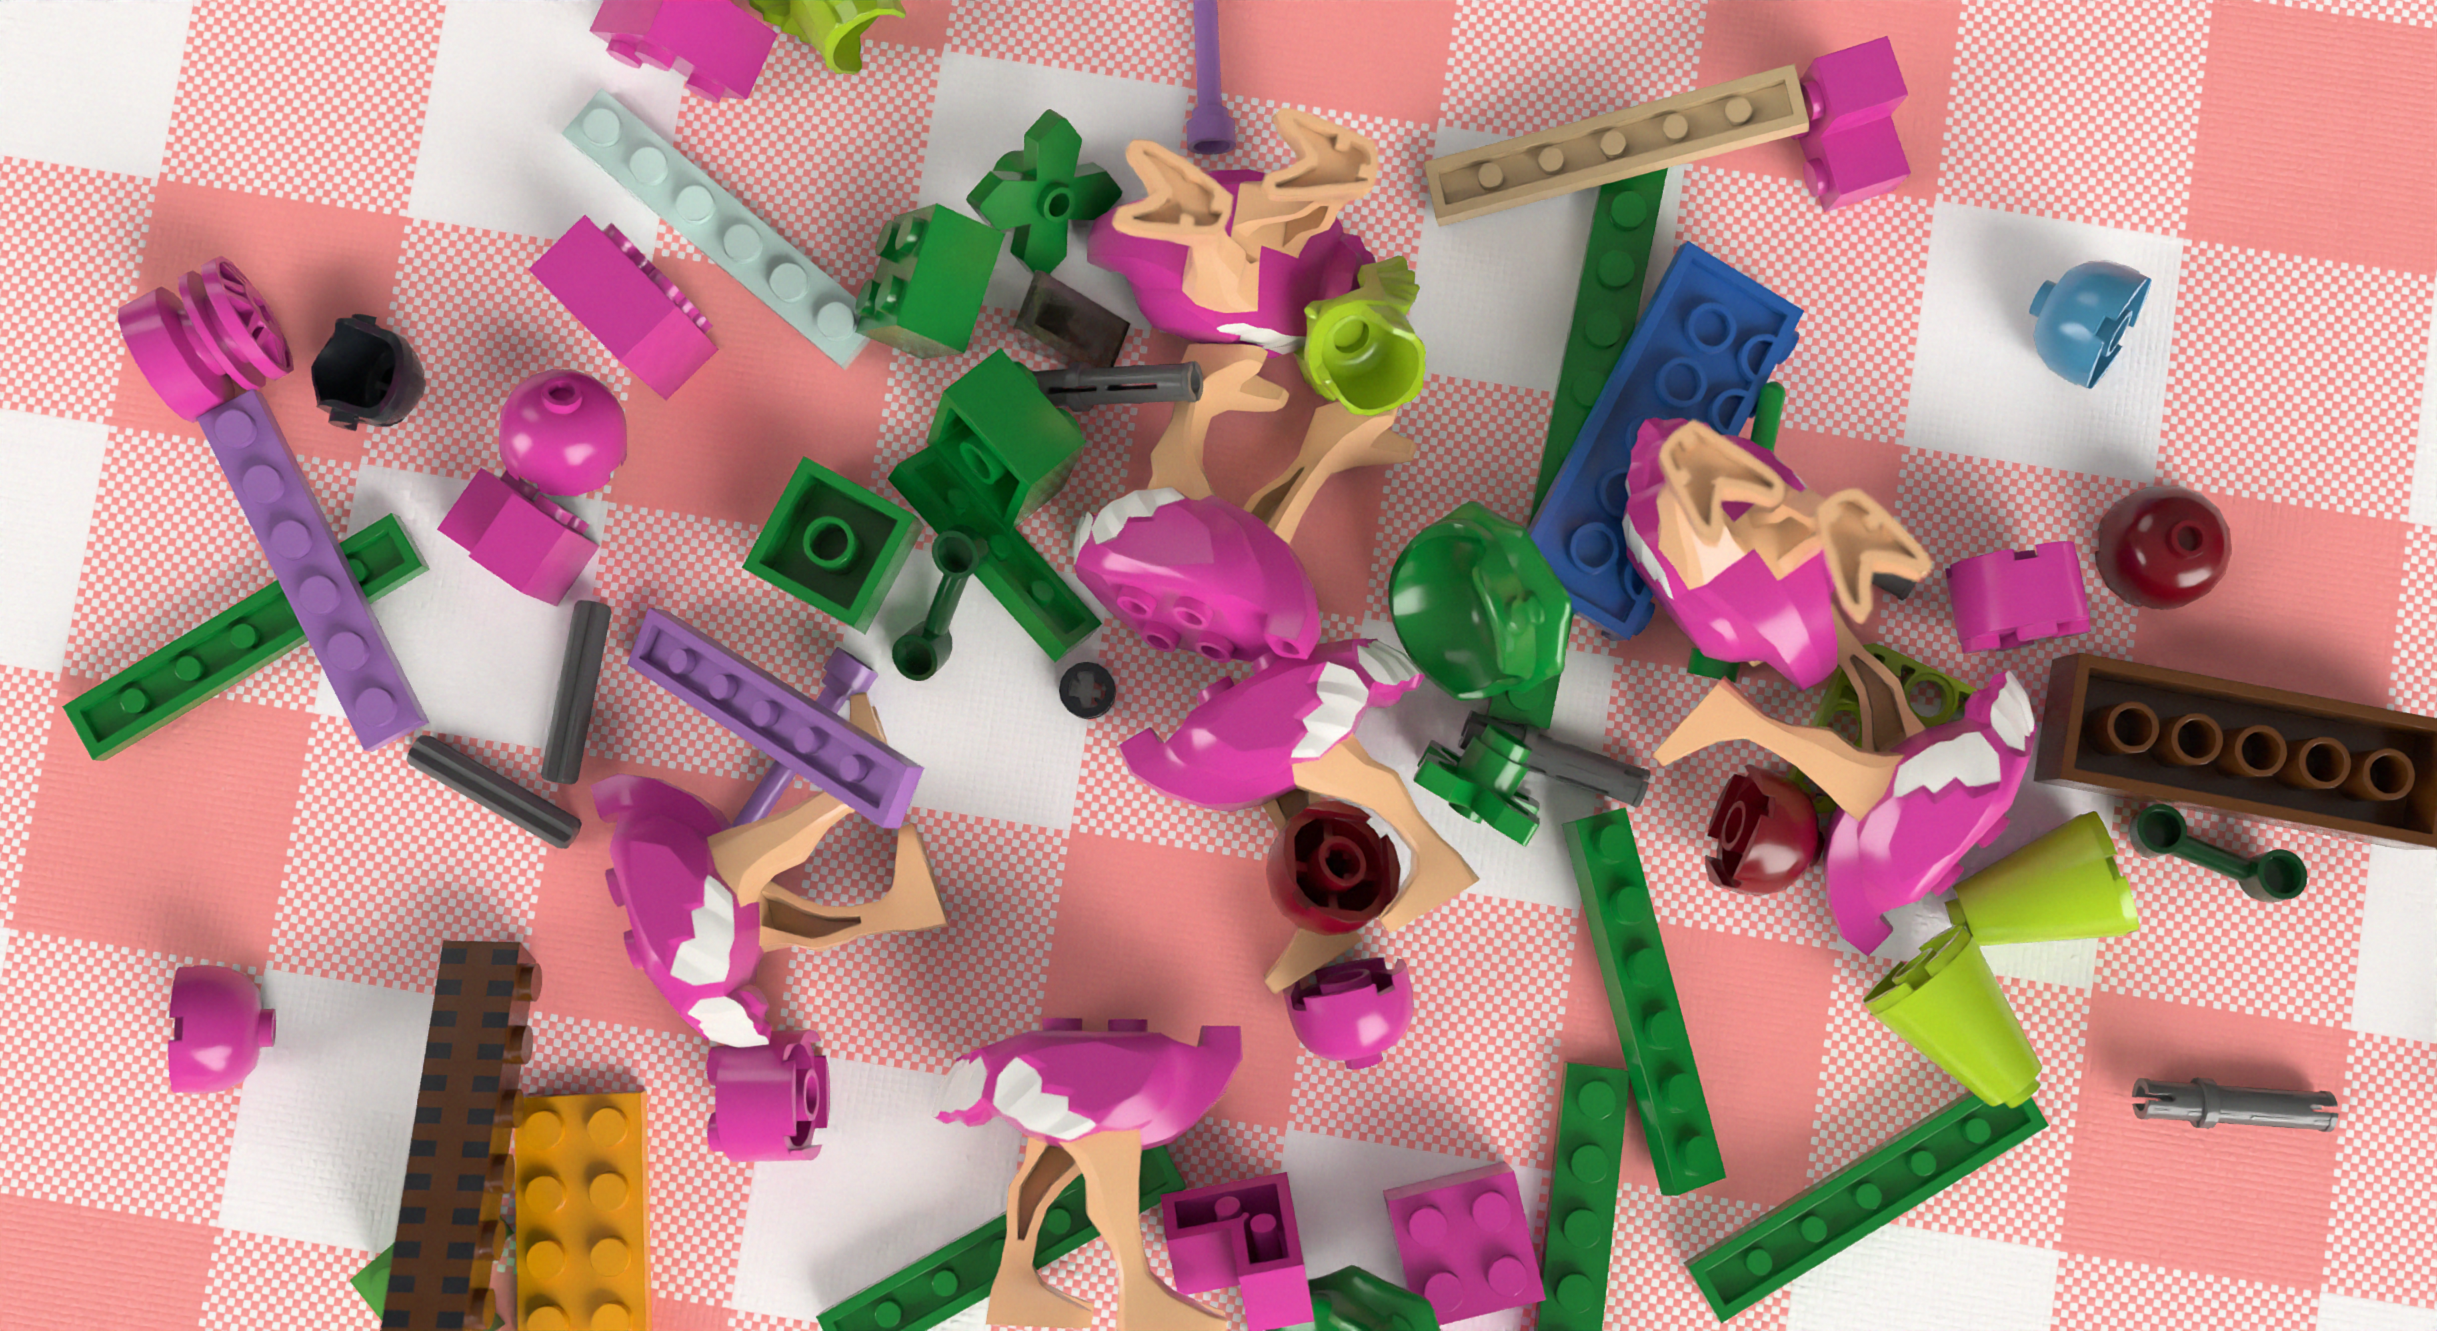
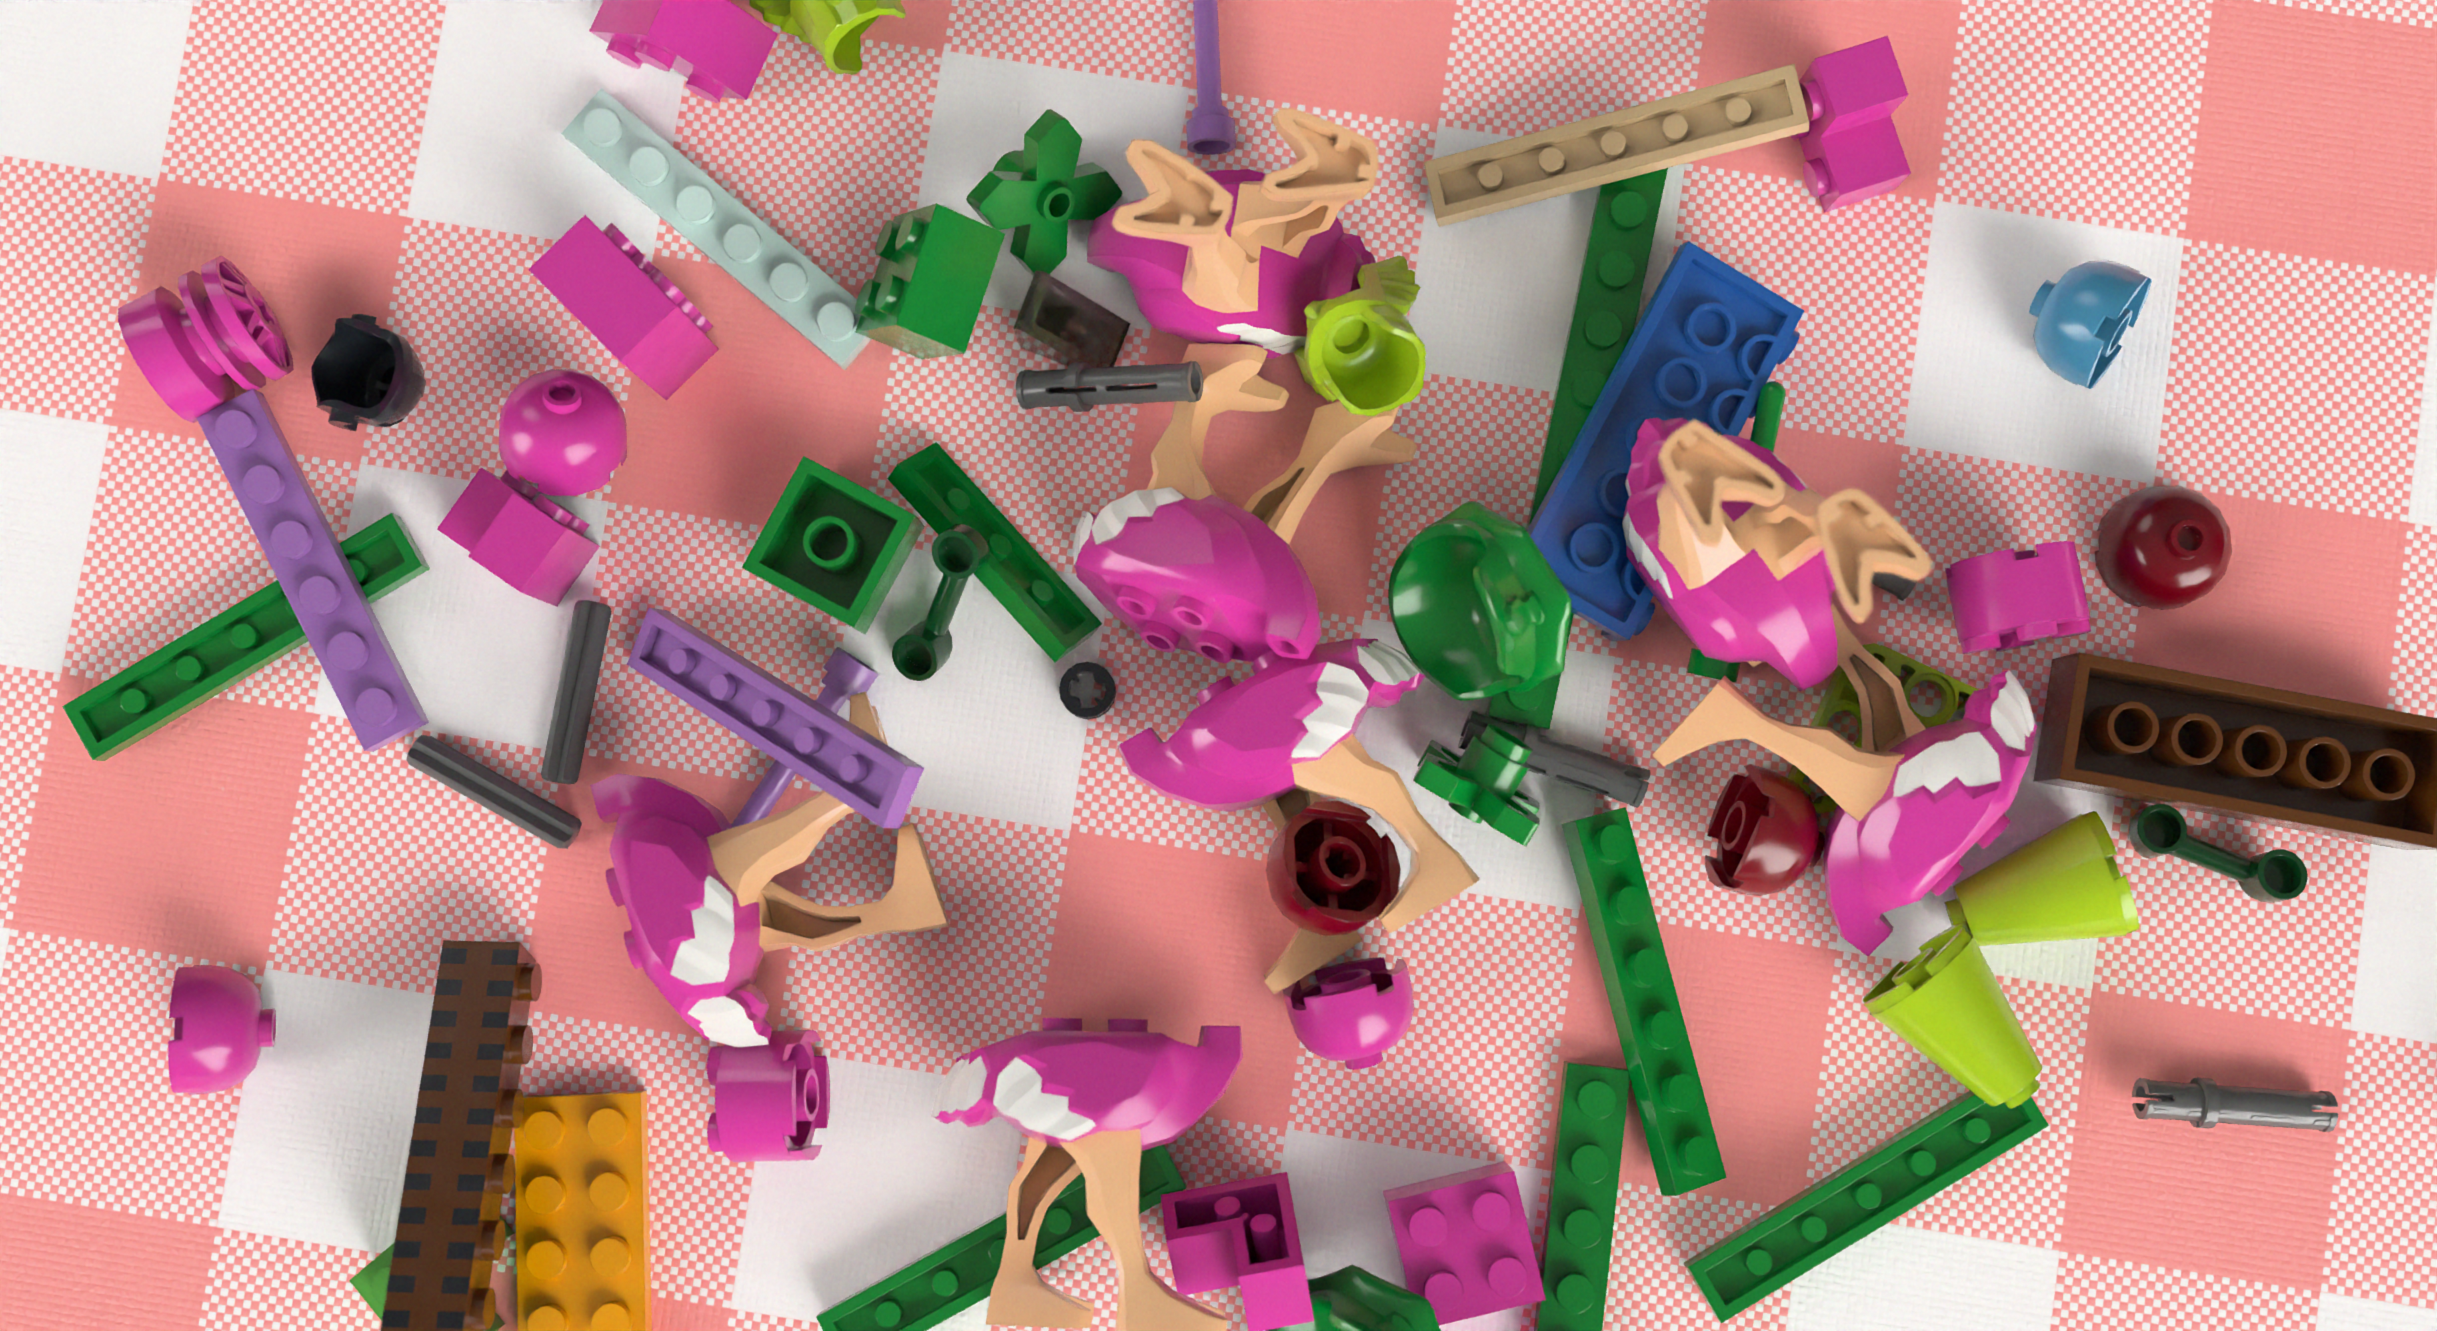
(1005, 438): green brick -> none

